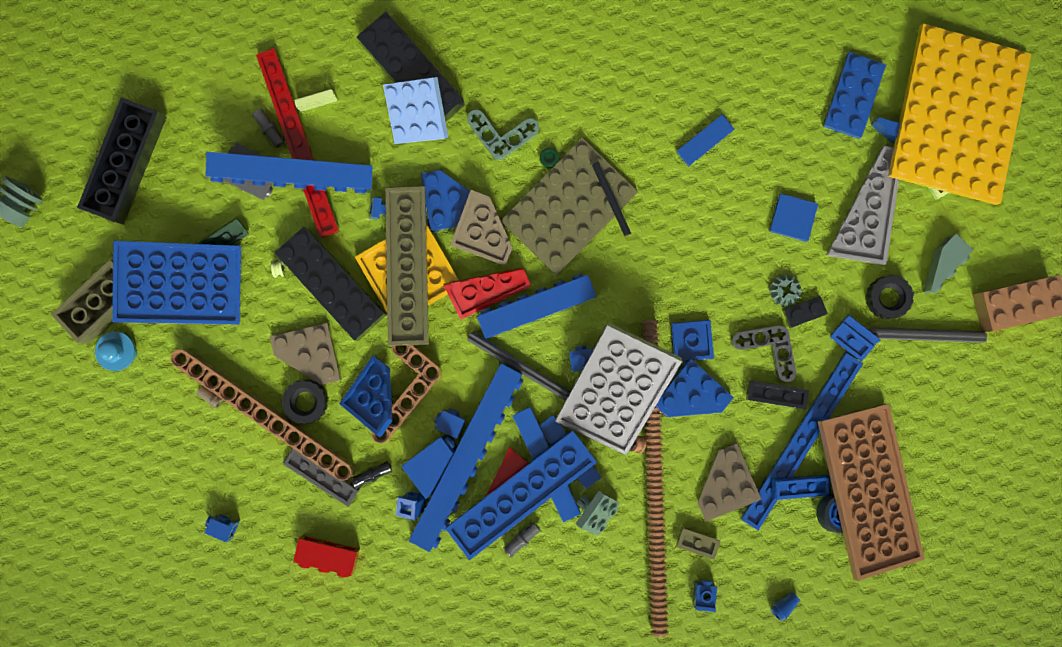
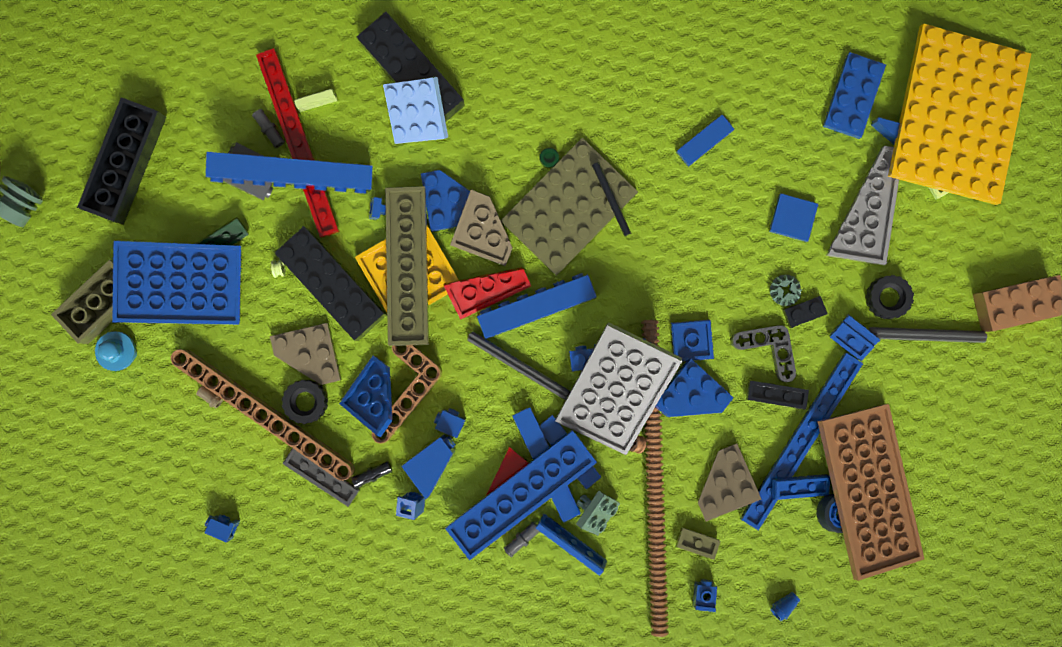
(326, 556): red brick -> none
(465, 457): blue brick -> none
(496, 140): sand green beam -> none
(571, 544): none -> blue tile
(945, 260): sand green slope -> none

